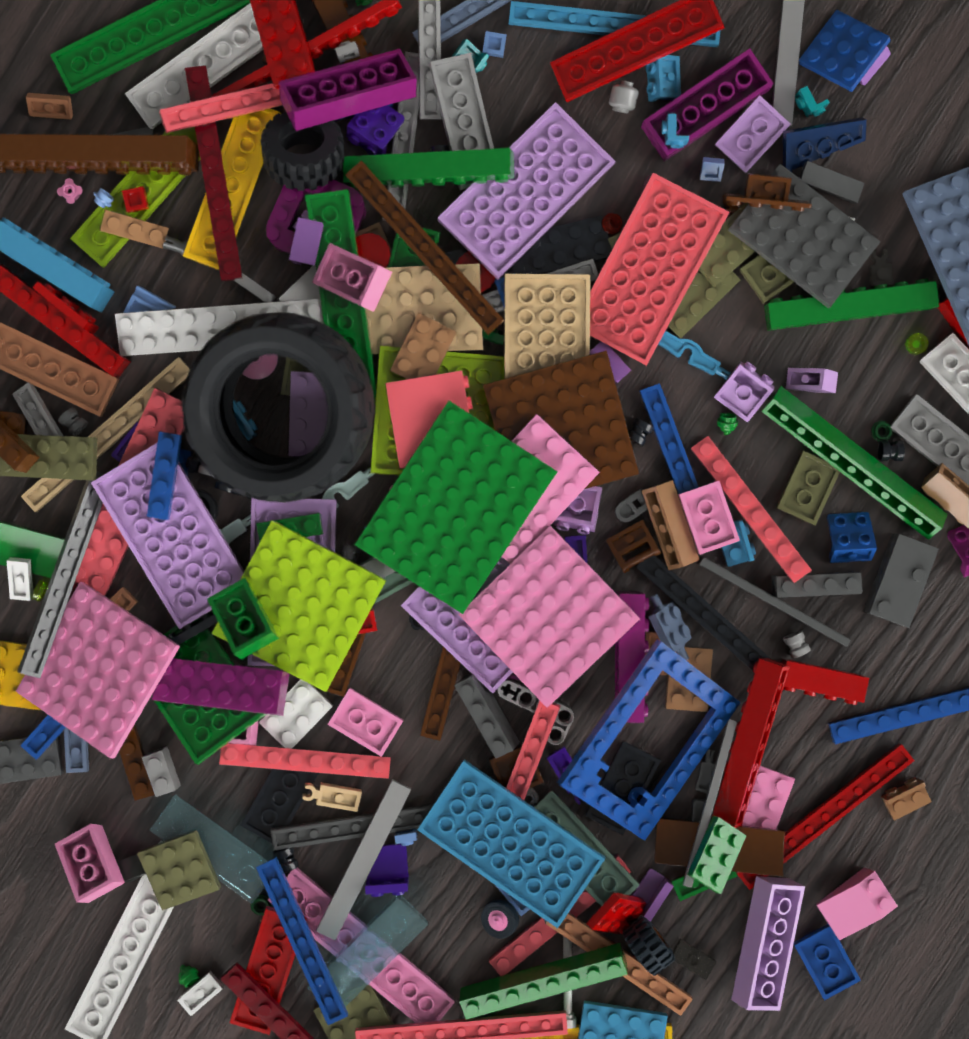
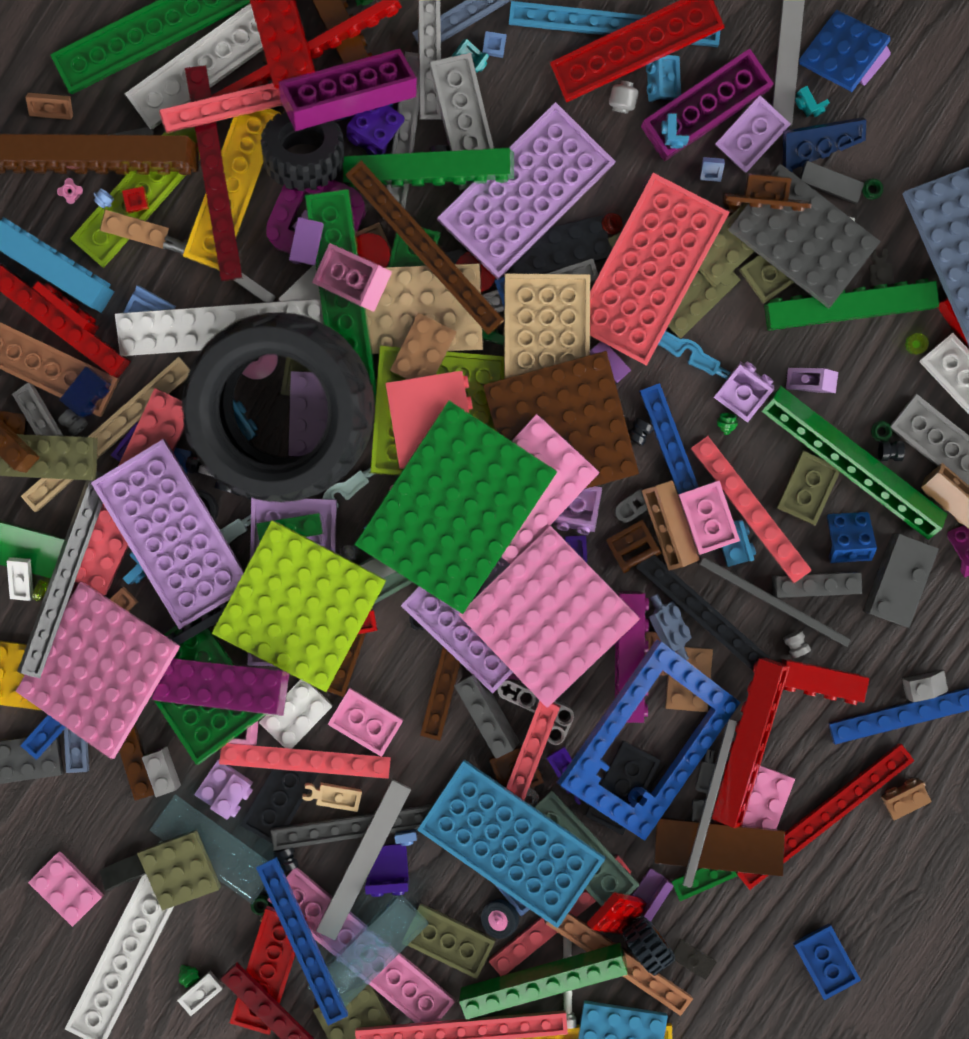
(66, 888): none -> bright pink plate
(85, 392): none -> clear blue brick
(89, 863): bright pink brick -> none
(136, 574): none -> dark azure bracket
(164, 475): blue plate -> none
(224, 790): none -> lavender plate
(242, 619): green slope -> none
(347, 51): light grey plate -> none
(452, 942): none -> olive plate
(716, 855): plate -> none
(768, 943): lavender brick -> none
(856, 903): bright pink slope -> none
(878, 189): none -> dark green plate
(925, 686): none -> light grey slope

